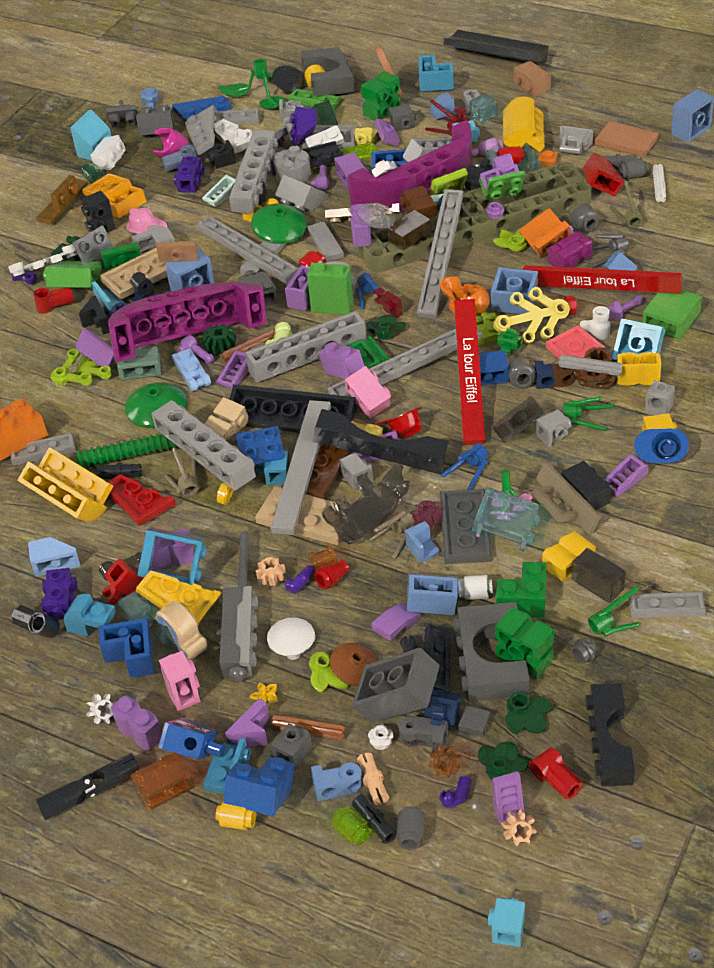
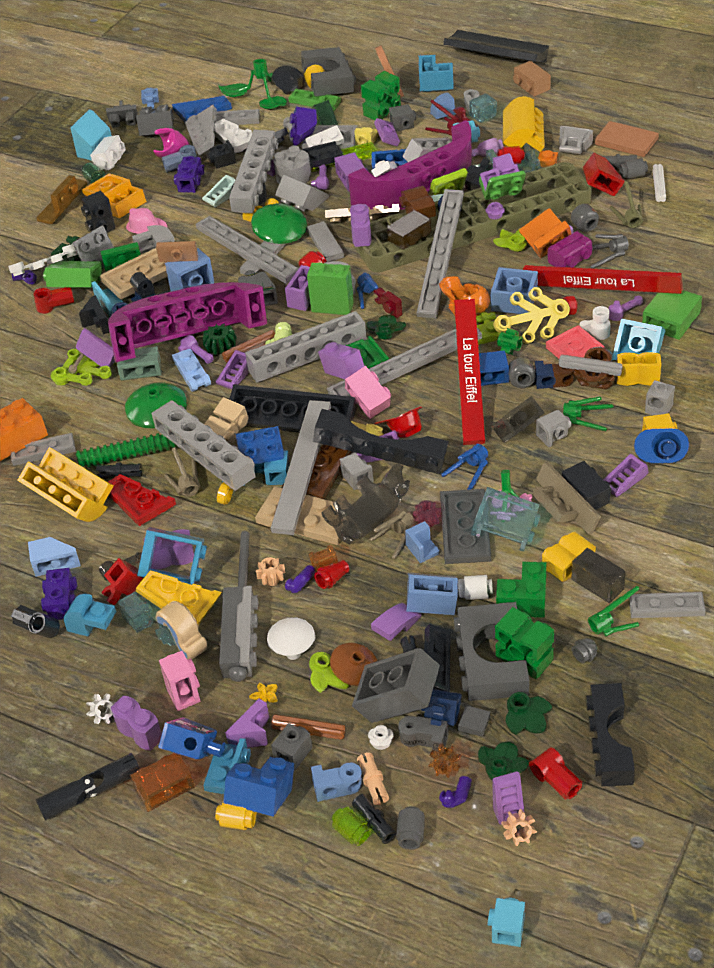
(128, 642): blue brick -> none
(287, 108): light grey brick -> none
(376, 215): clear dish -> none
(619, 262): medium blue panel -> none
(692, 115): medium blue brick -> none

